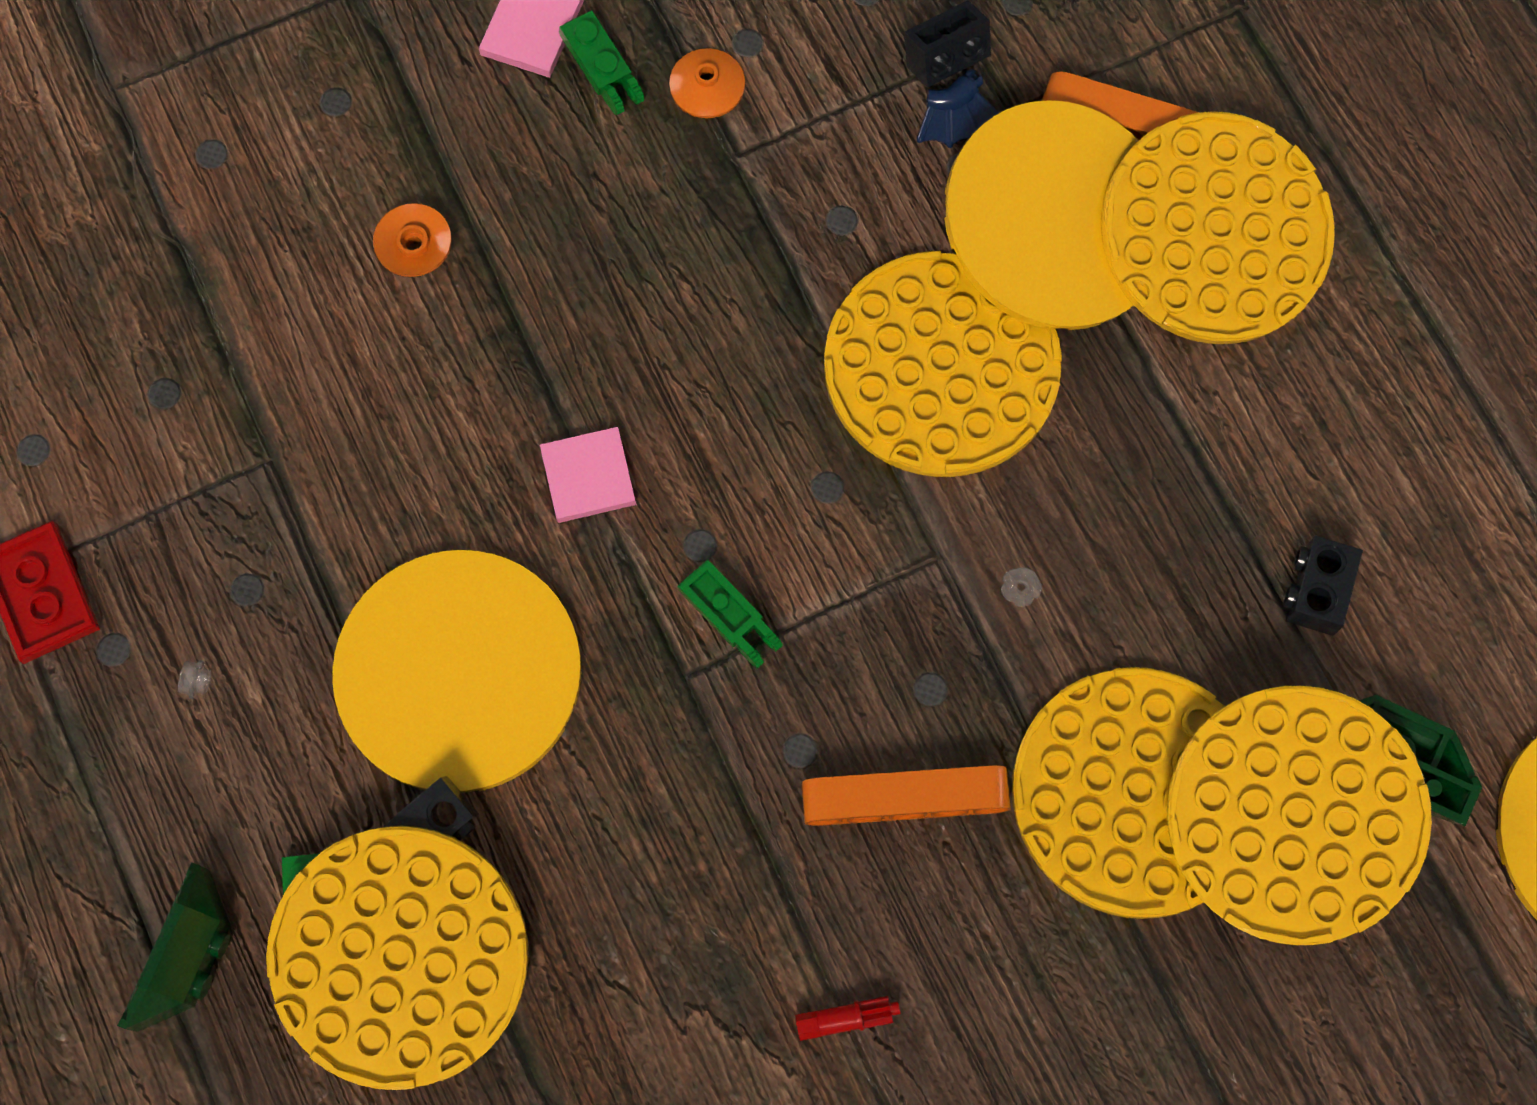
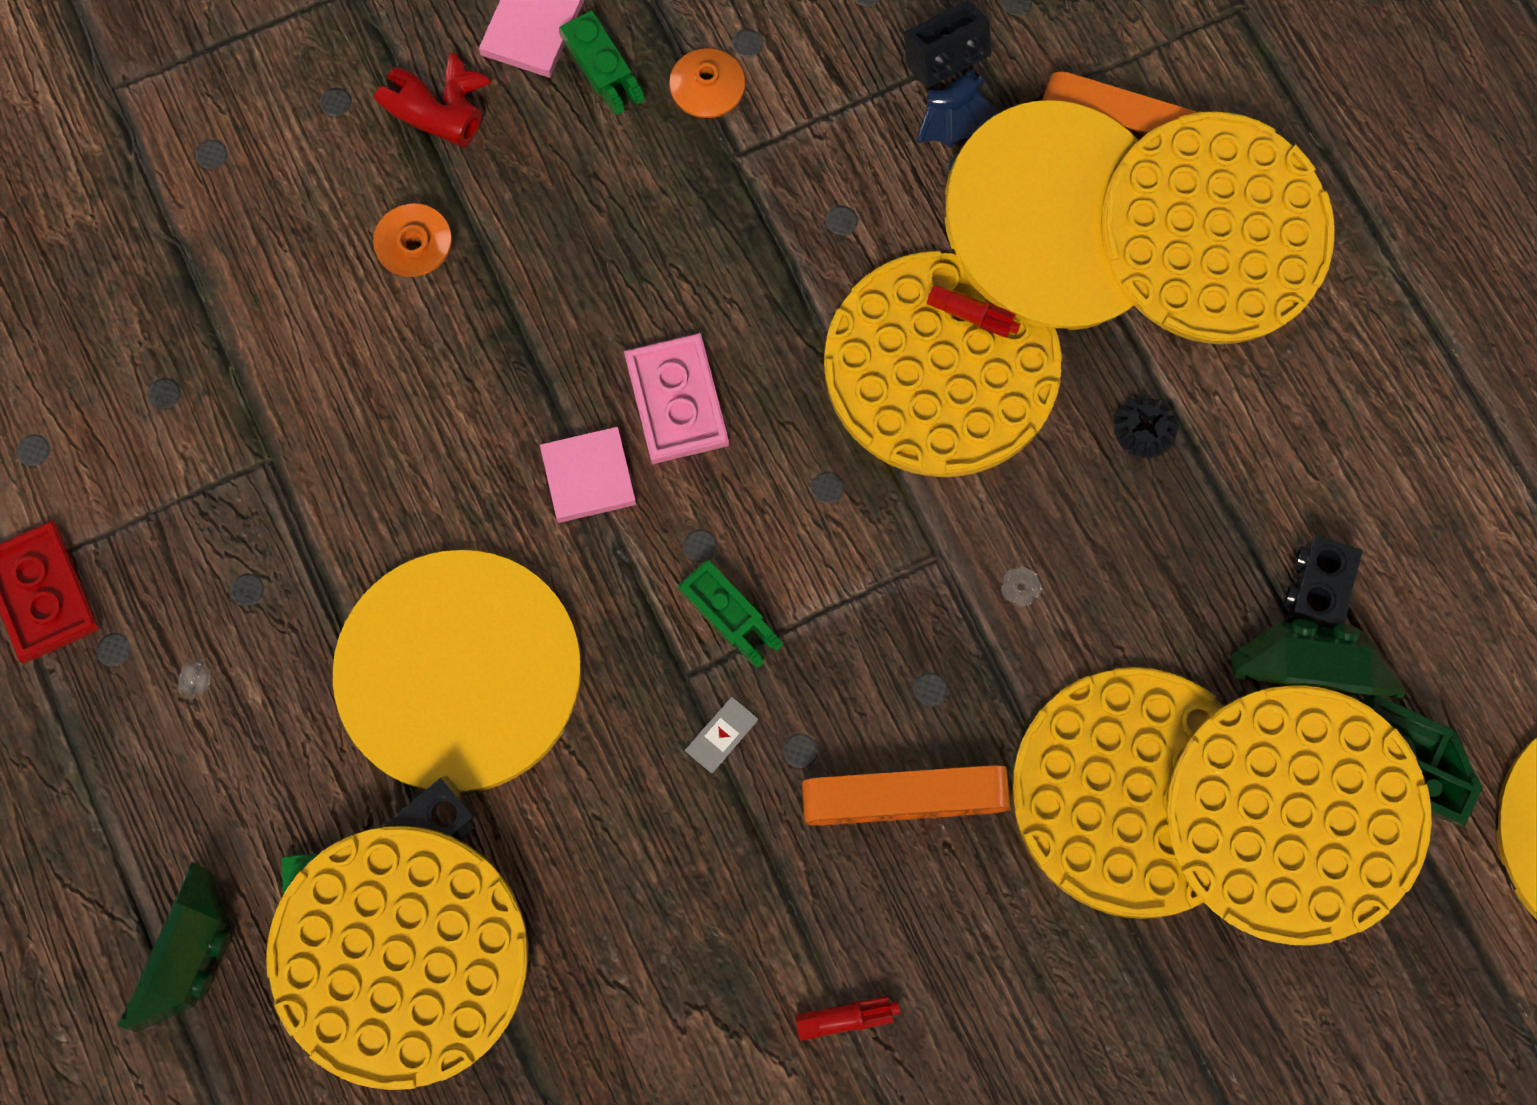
(417, 106): none -> red piece
(676, 398): none -> bright pink tile
(721, 735): none -> light grey sticker
(974, 311): none -> red piece
(1143, 443): none -> black gear
(1317, 657): none -> dark green wedge

